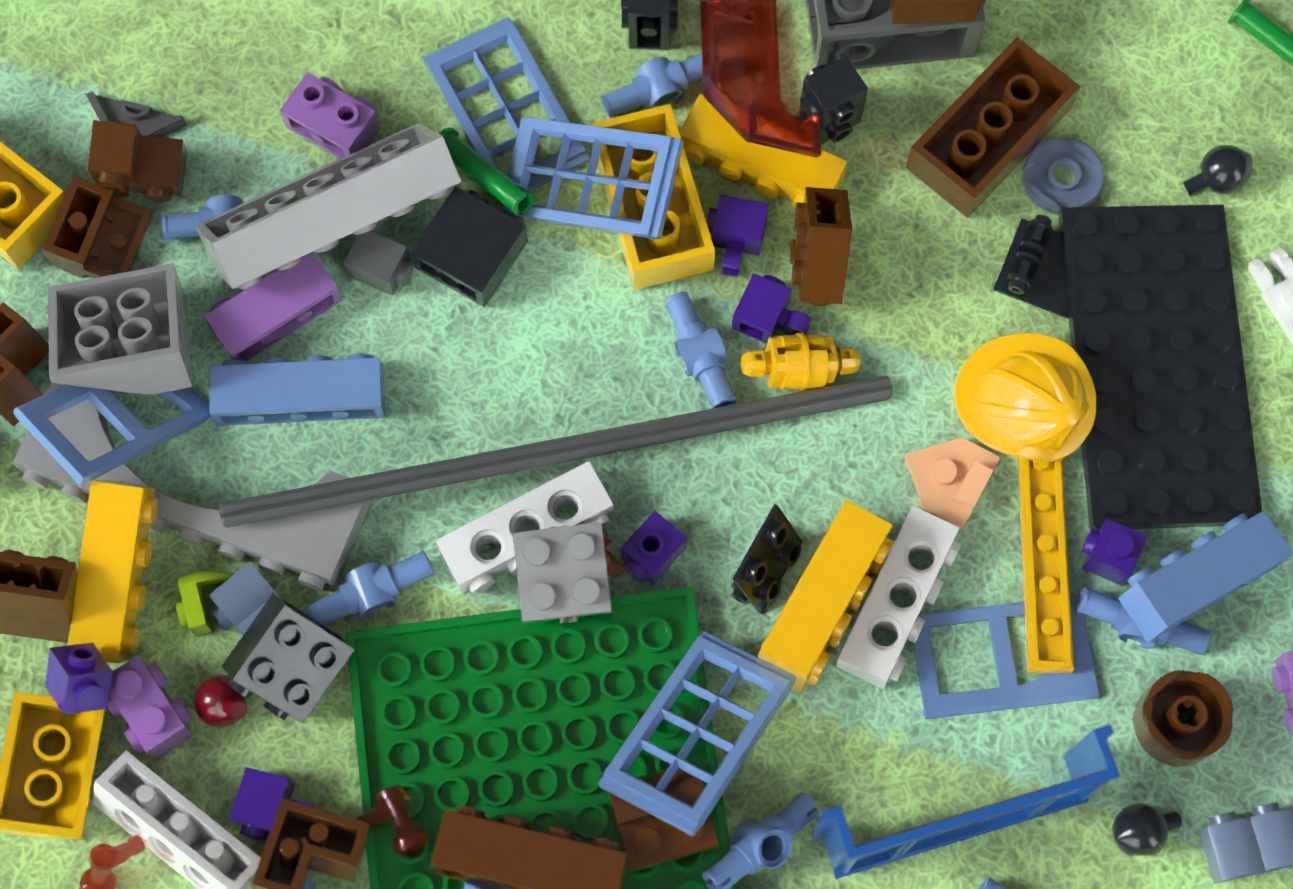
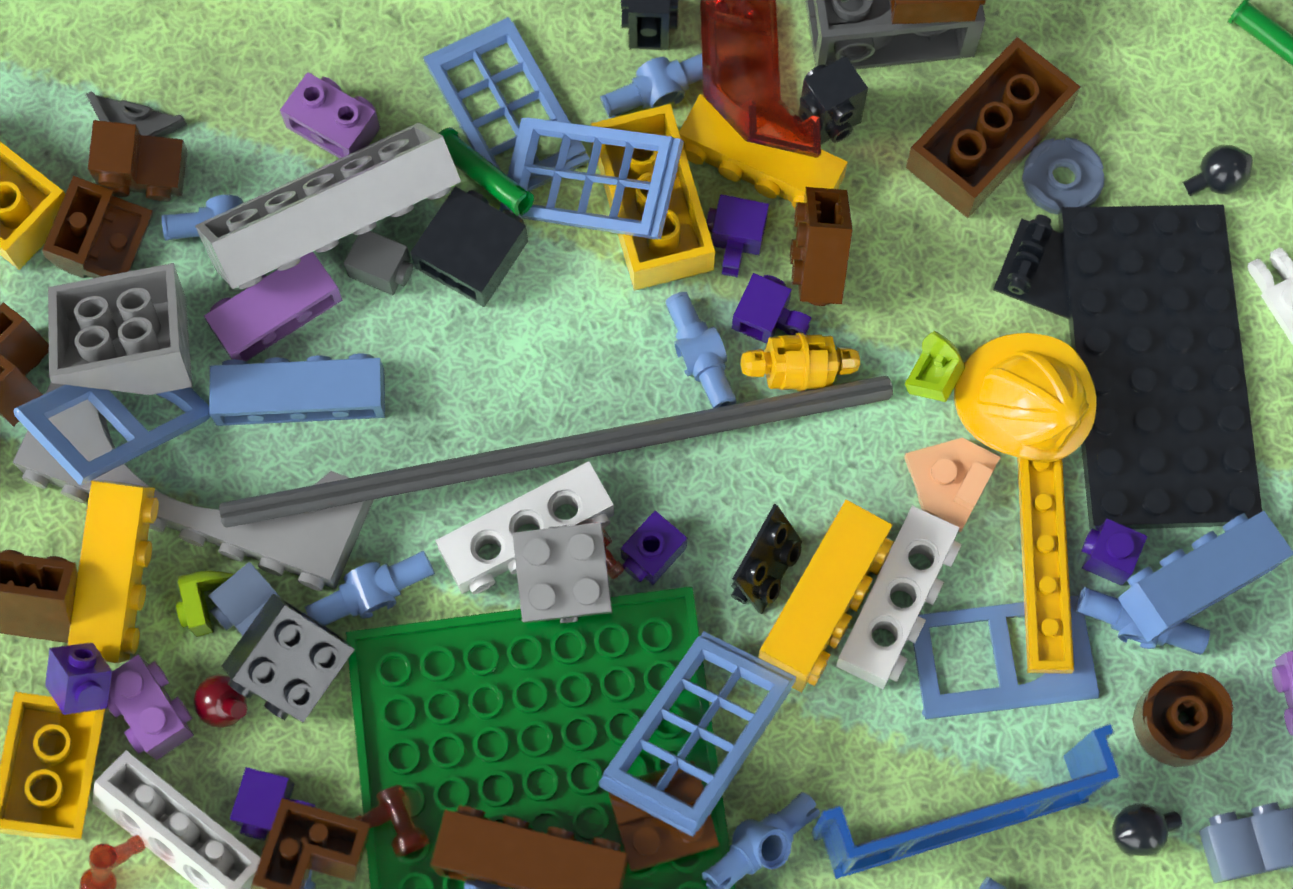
(936, 369): none -> lime plate

